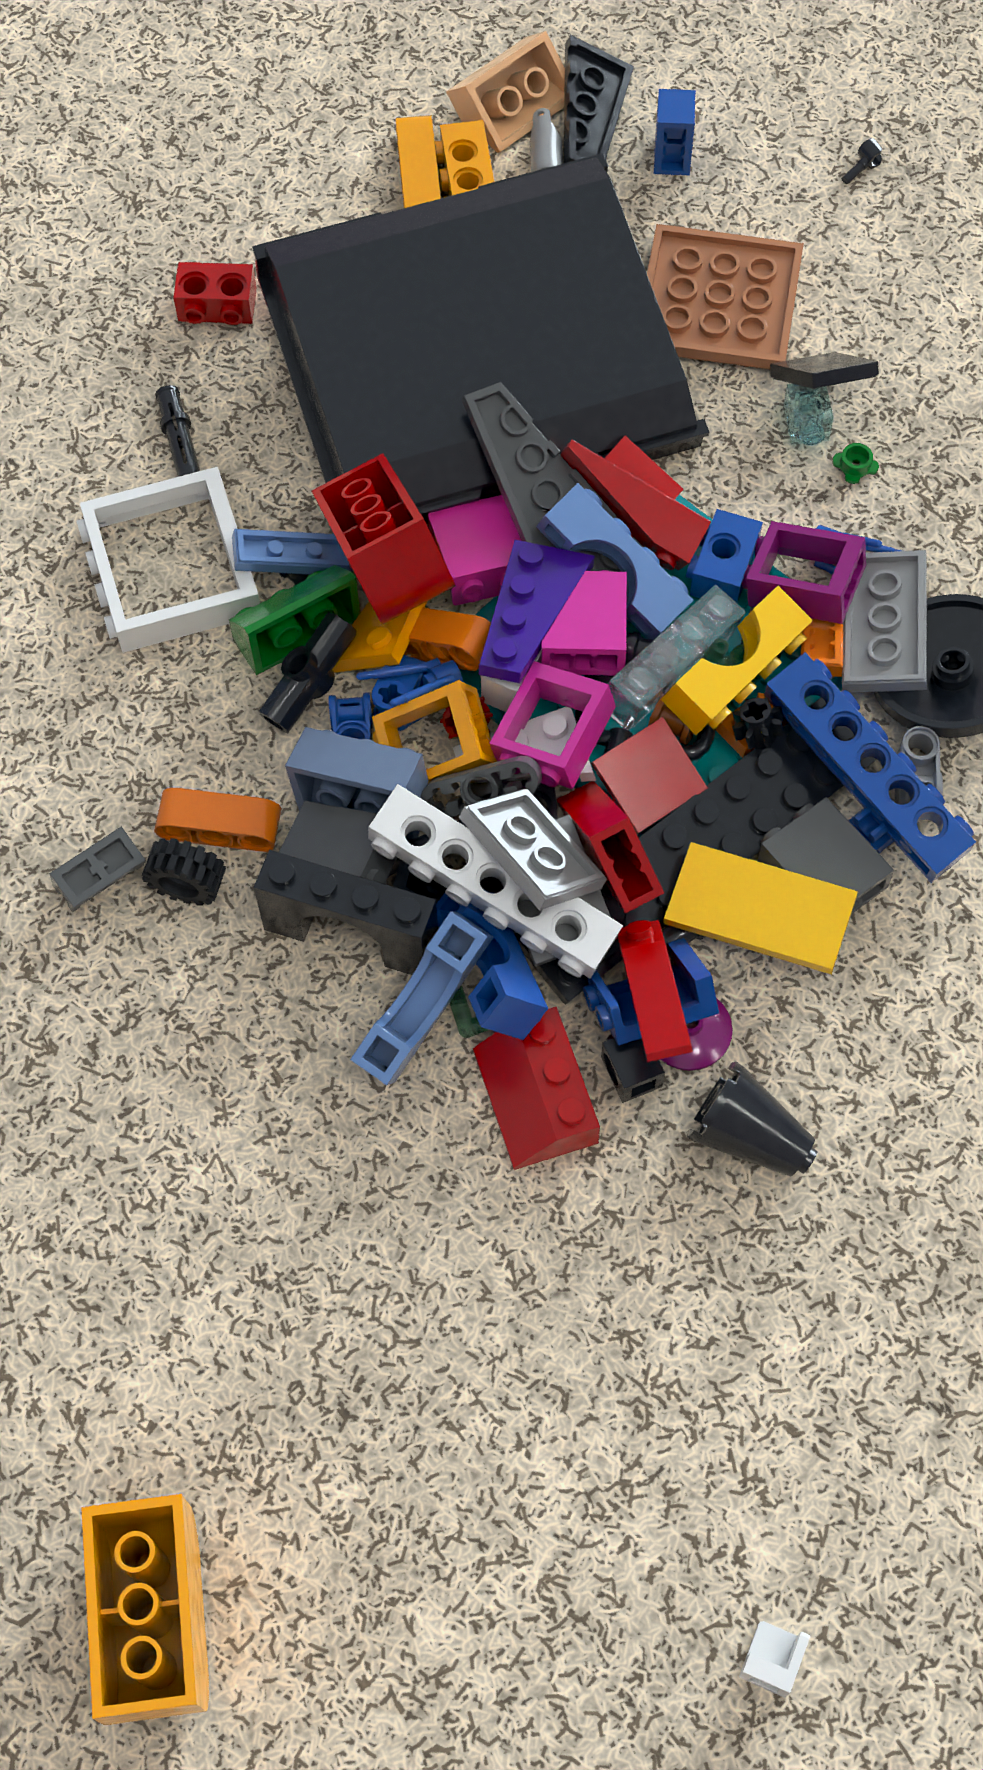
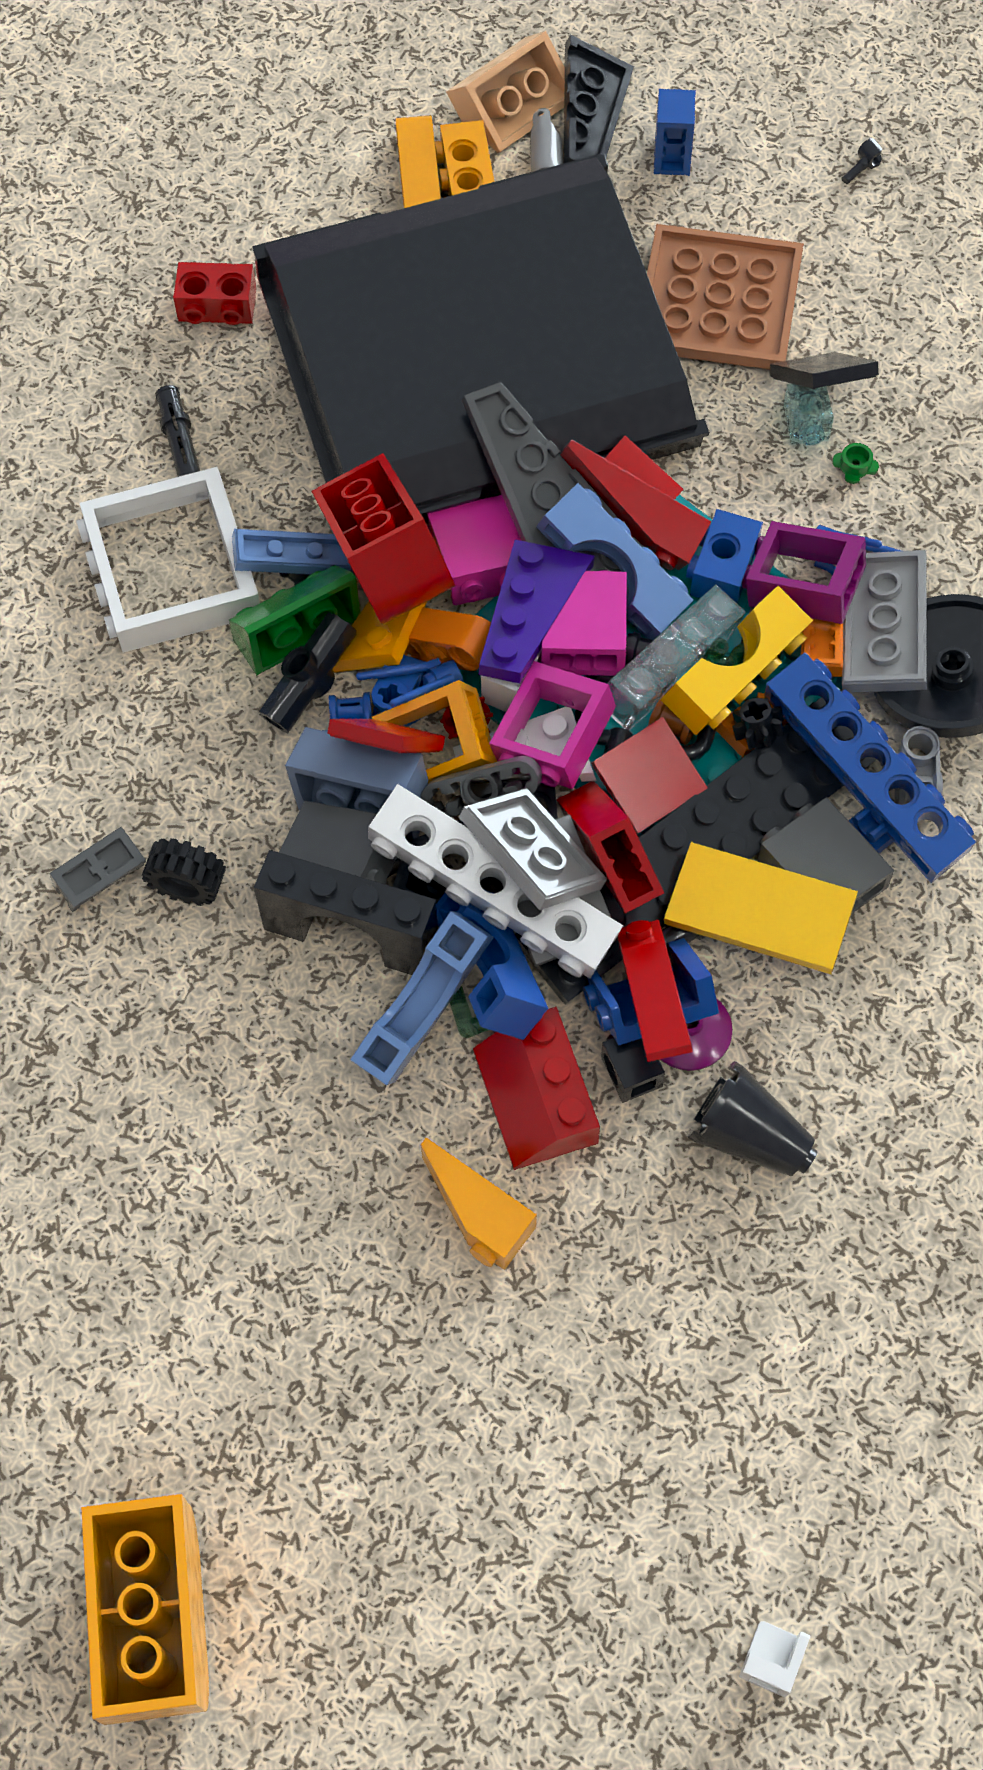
(218, 819): orange beam -> none
(386, 735): none -> red tile
(485, 1214): none -> light orange slope

